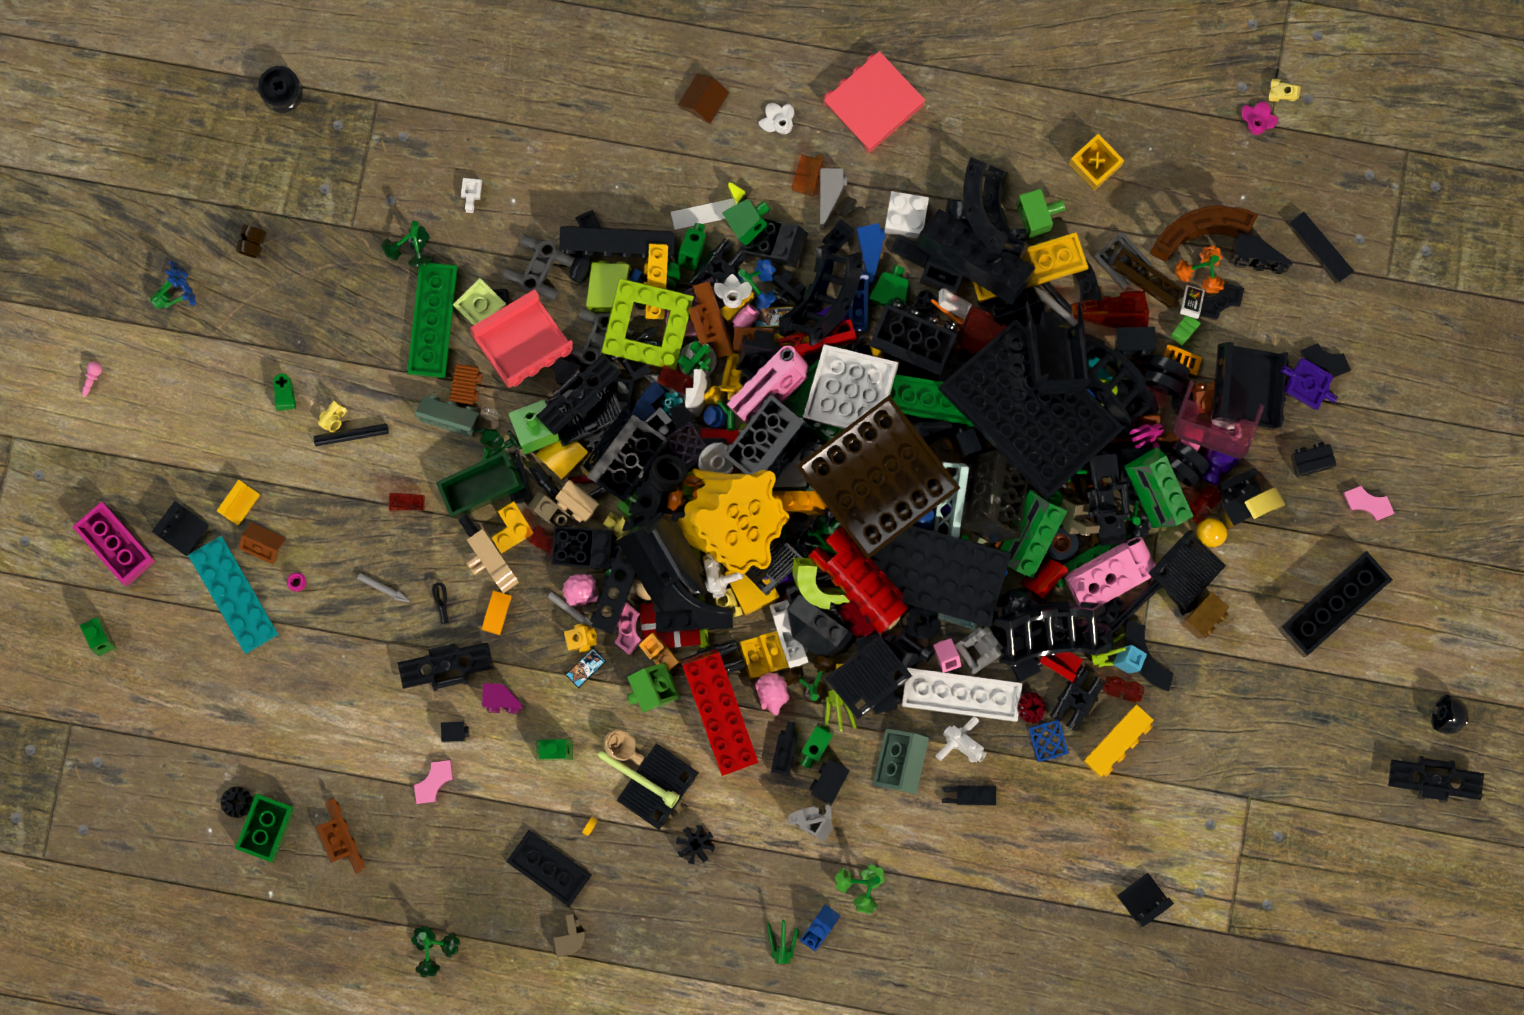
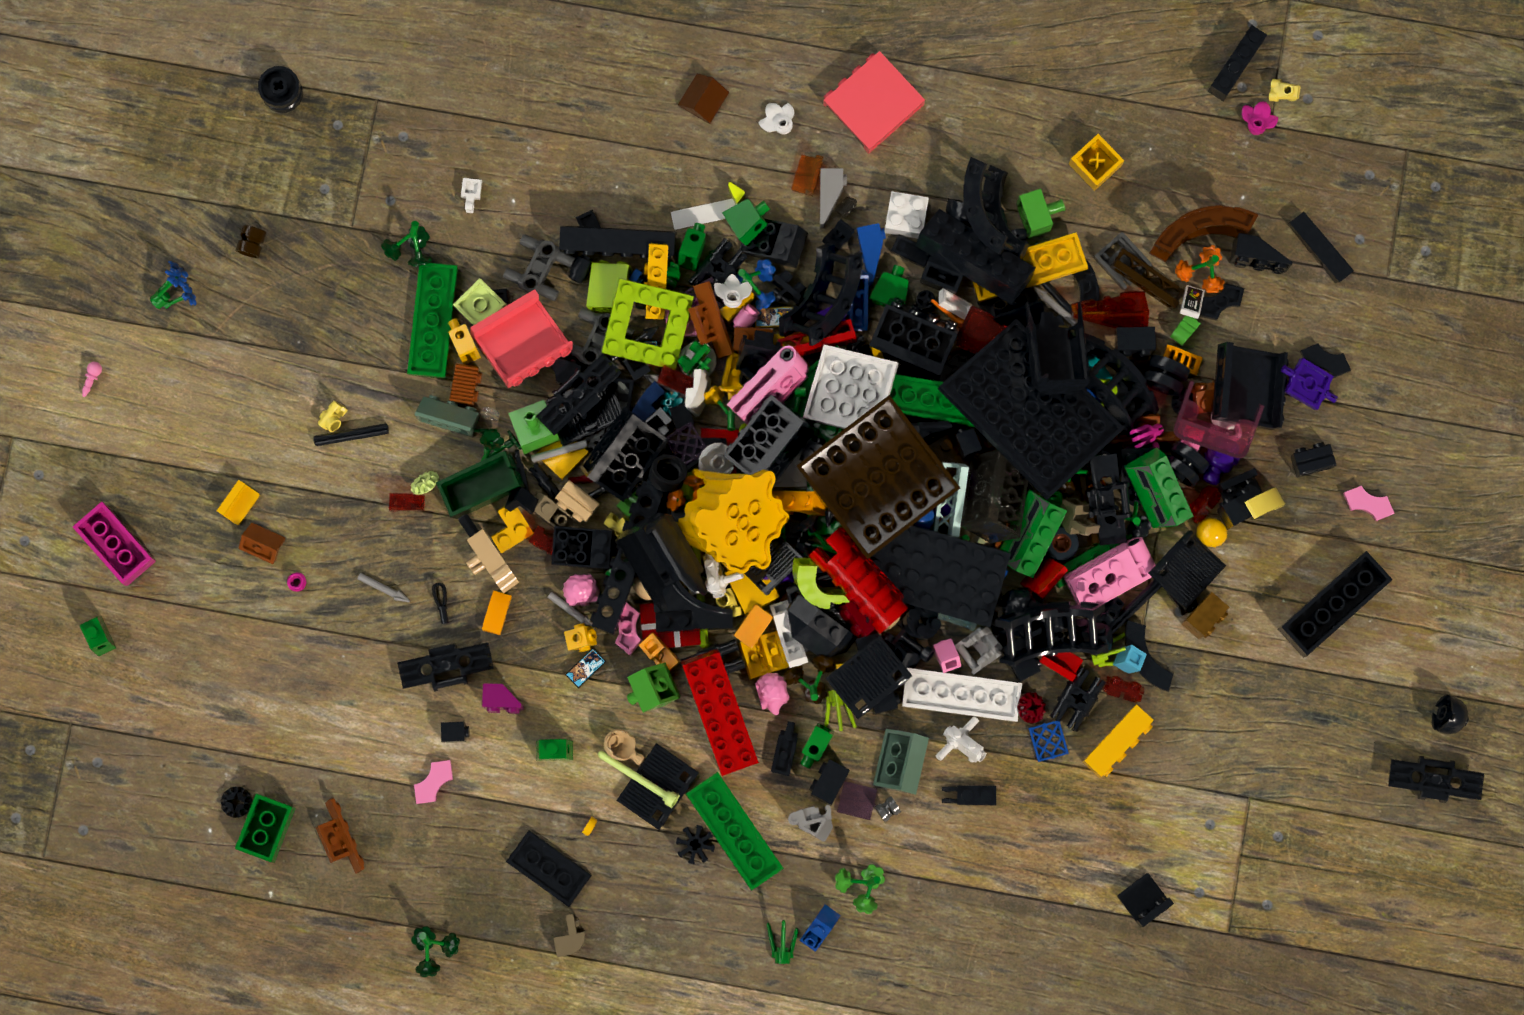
(180, 528): black bracket -> none
(233, 595): teal plate -> none
(284, 396): green piece -> none
(424, 483): none -> yellowish green gear
(465, 347): none -> yellow torso
(521, 498): none -> black panel
(559, 451): none -> light grey bar
(715, 417): blue piece -> none
(734, 831): none -> green plate
(753, 626): none -> light orange slope
(800, 392): none -> green hand
(857, 800): none -> piece
(886, 813): none -> dark grey wheel
(1237, 63): none -> black arch

